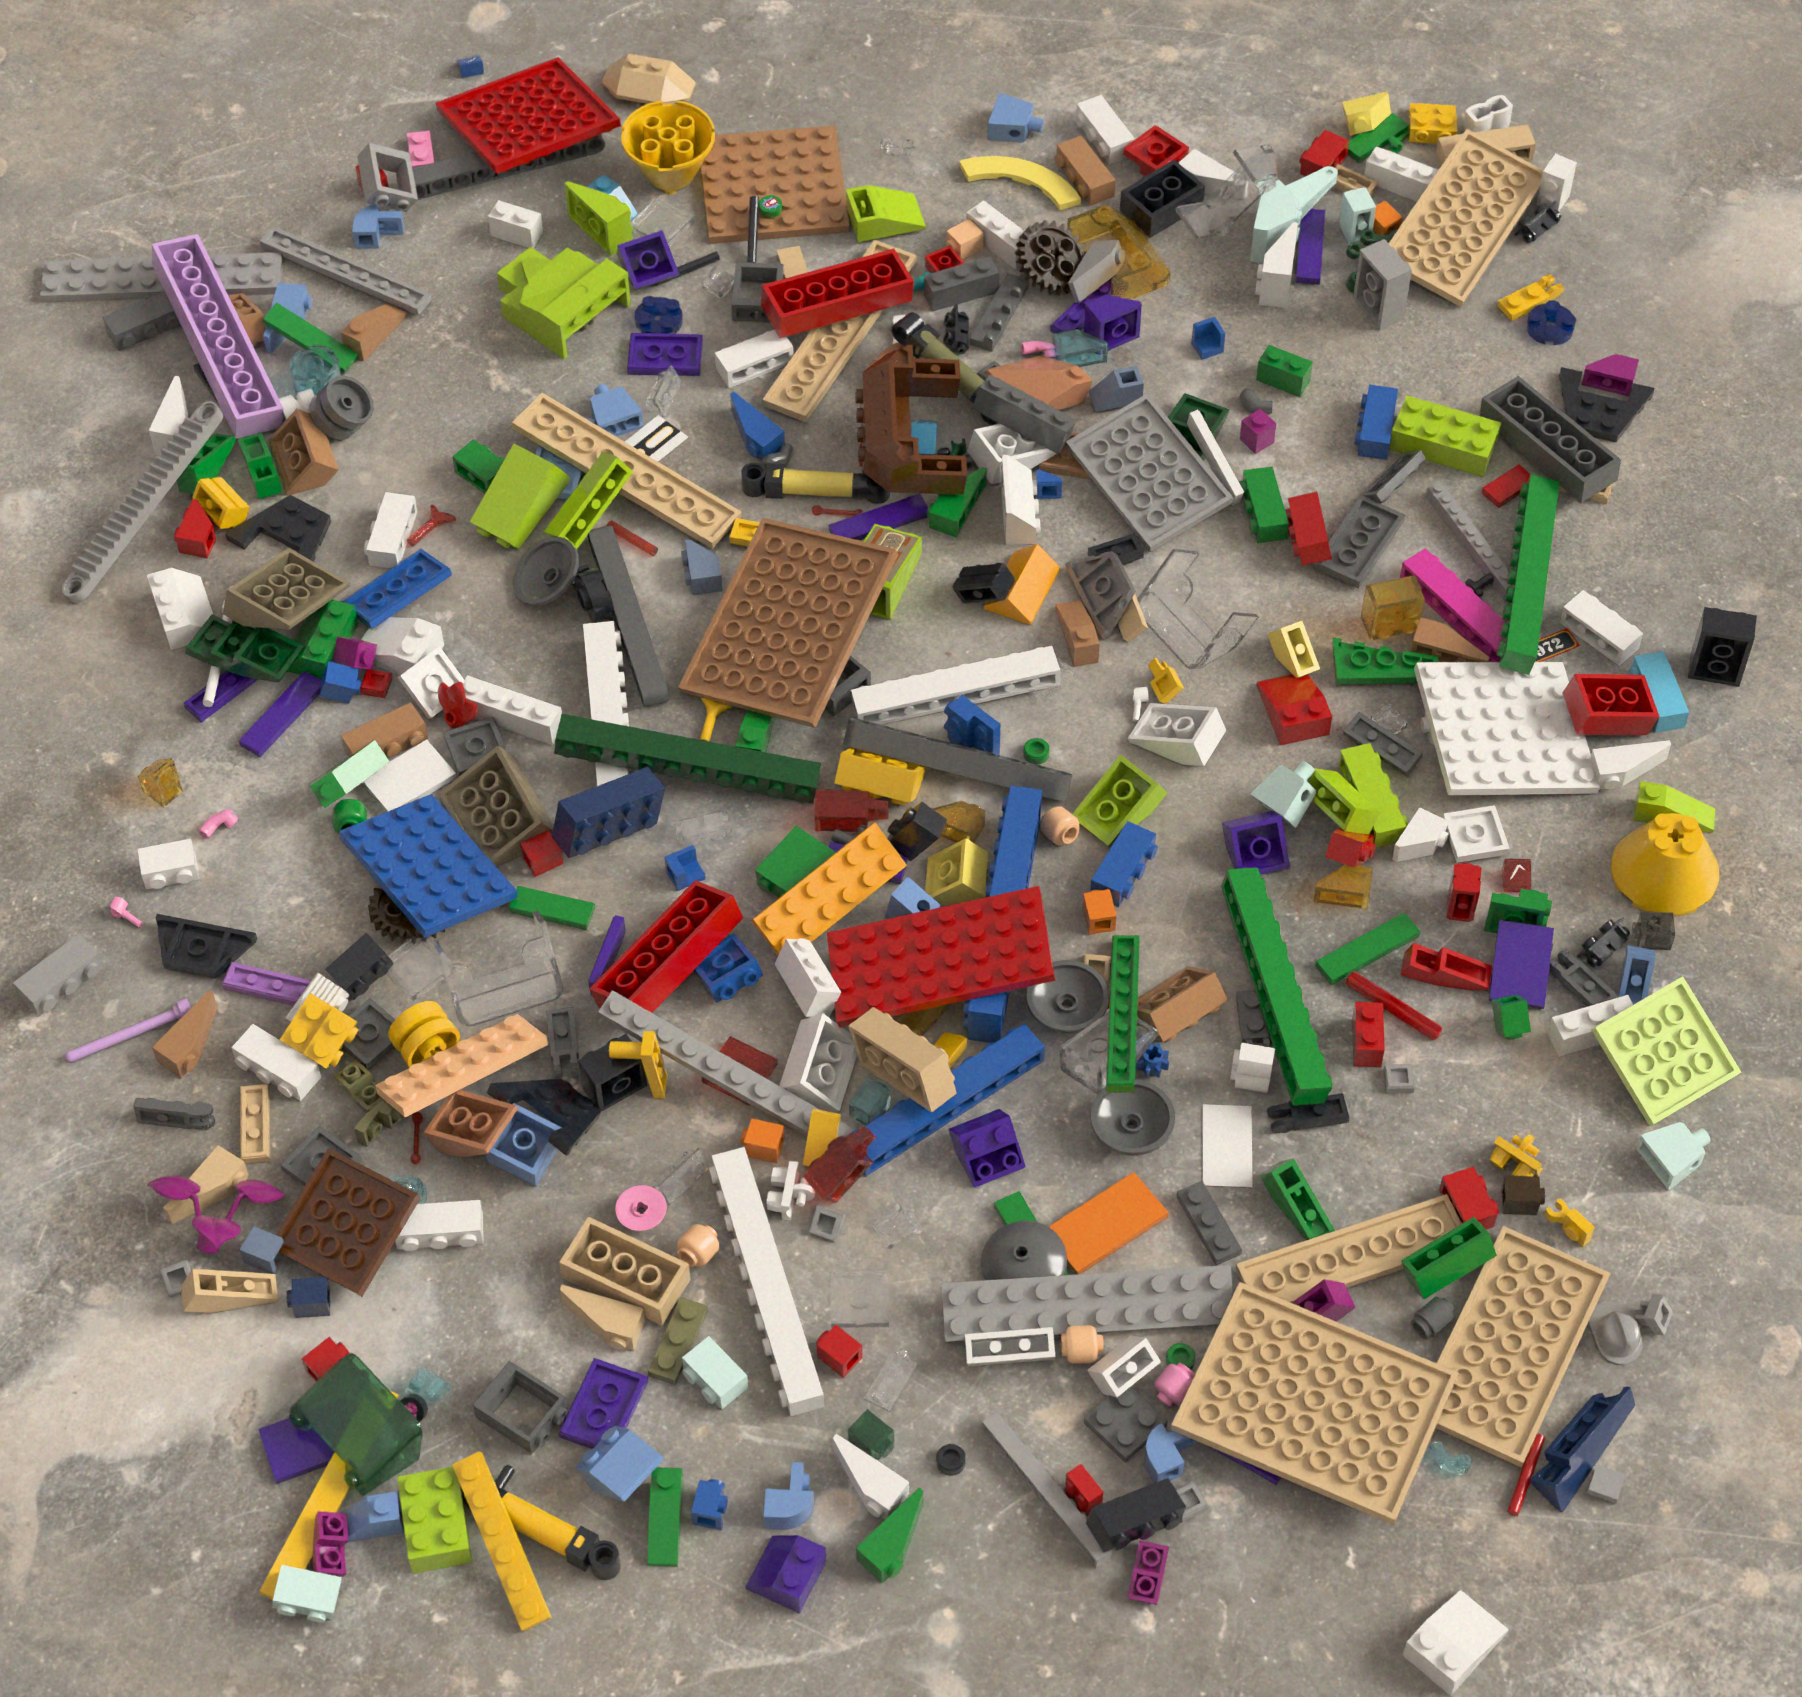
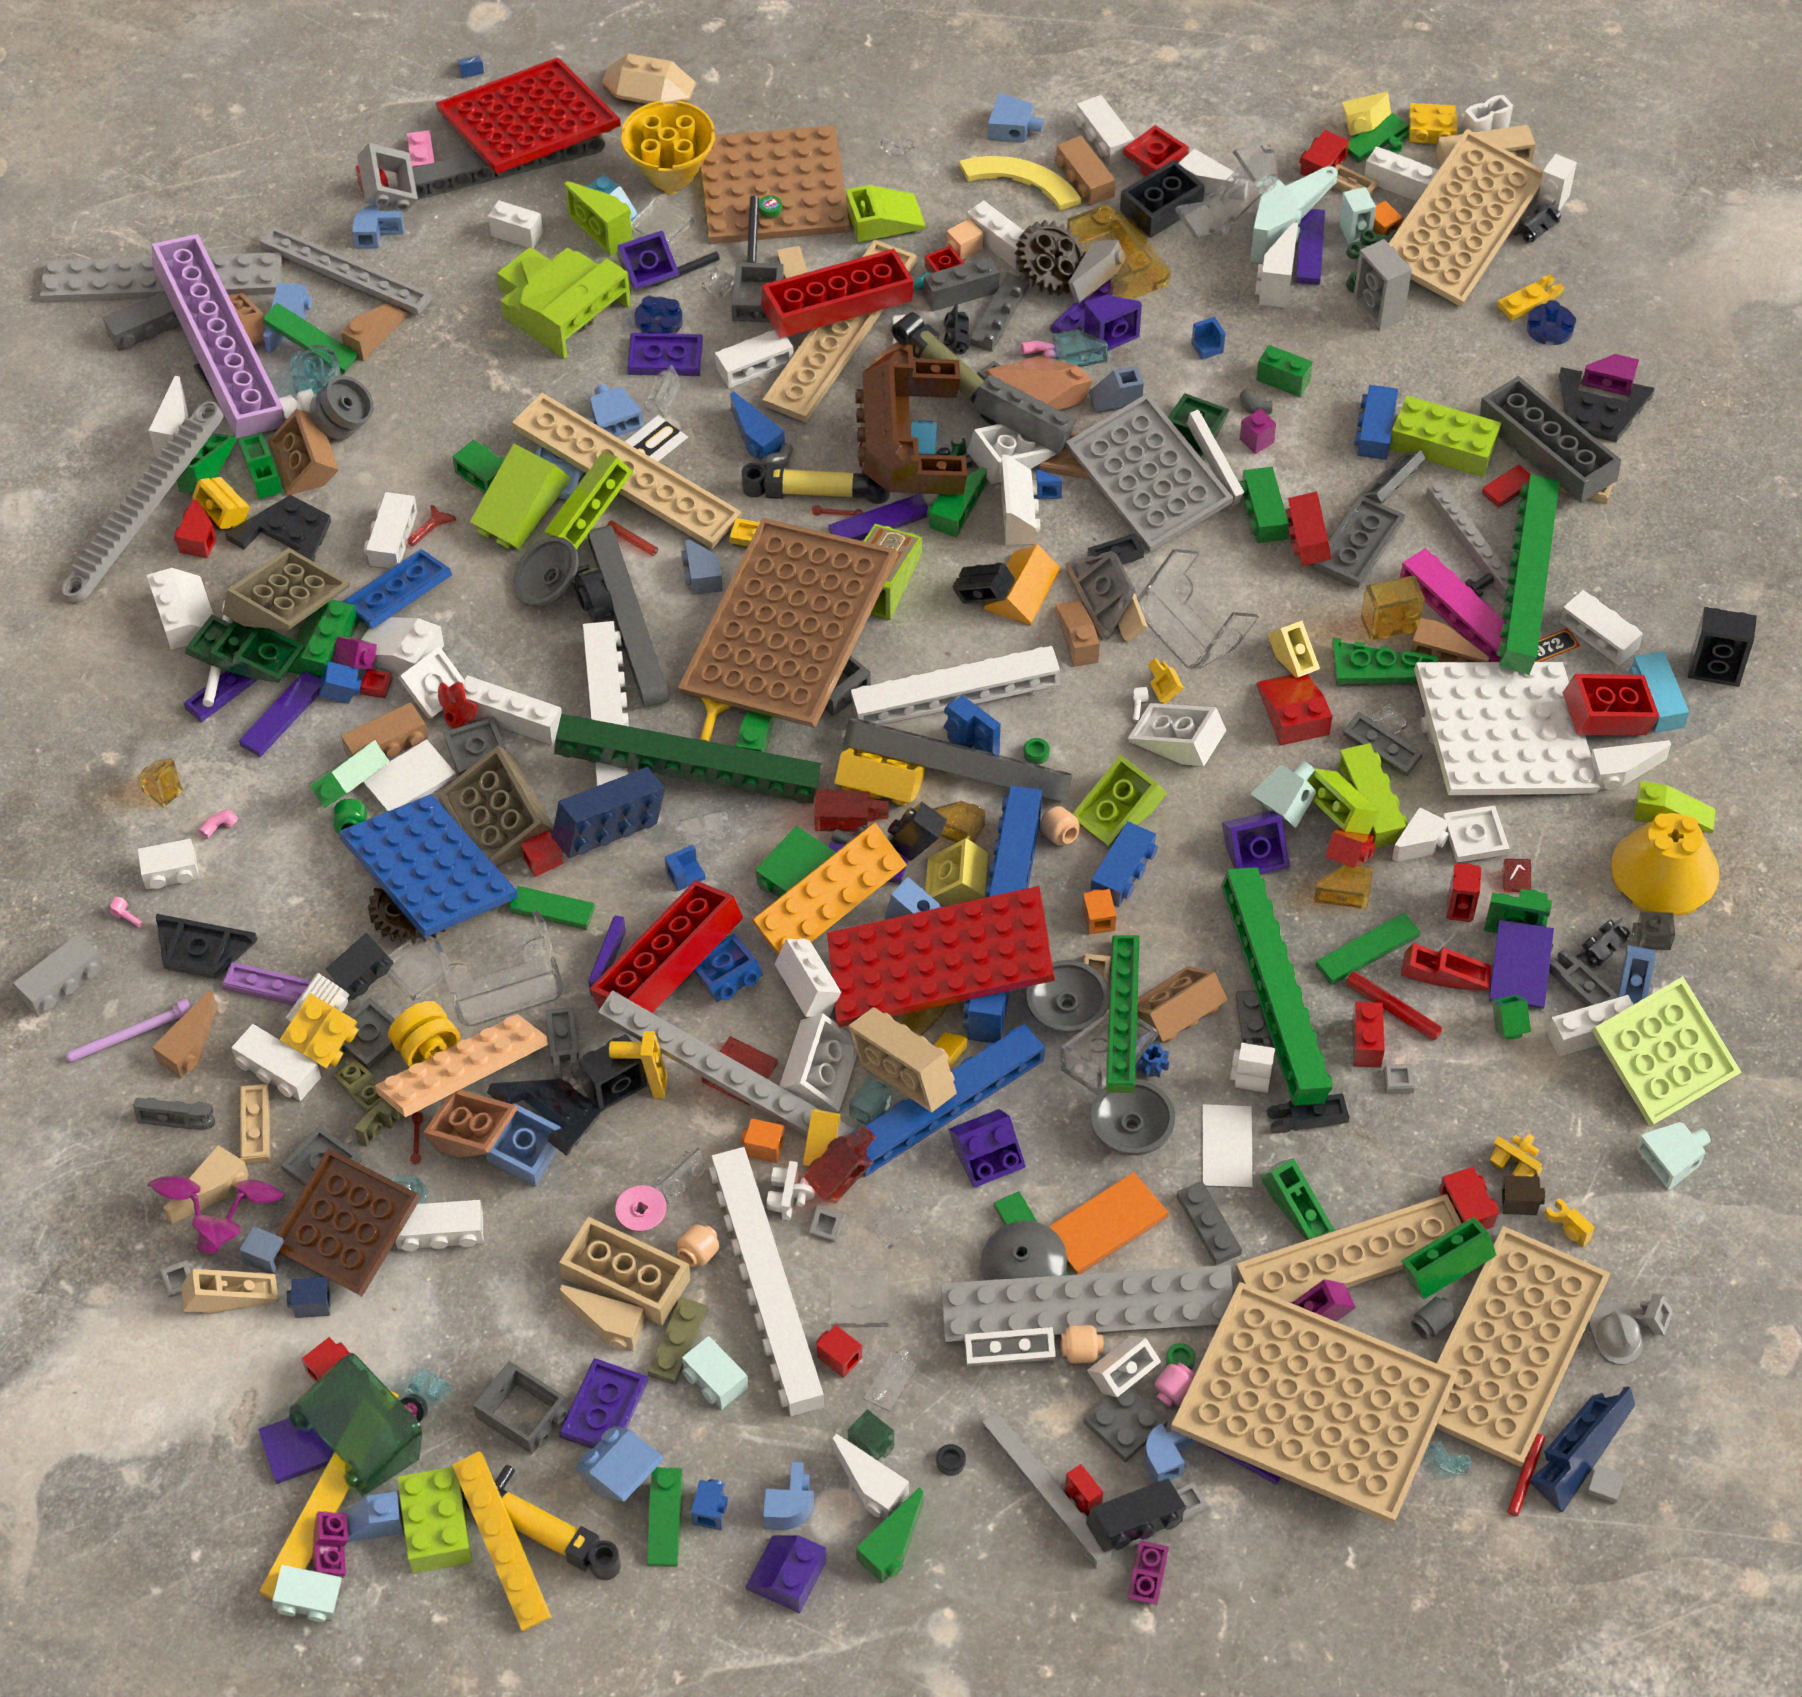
(1454, 1642): white slope -> none

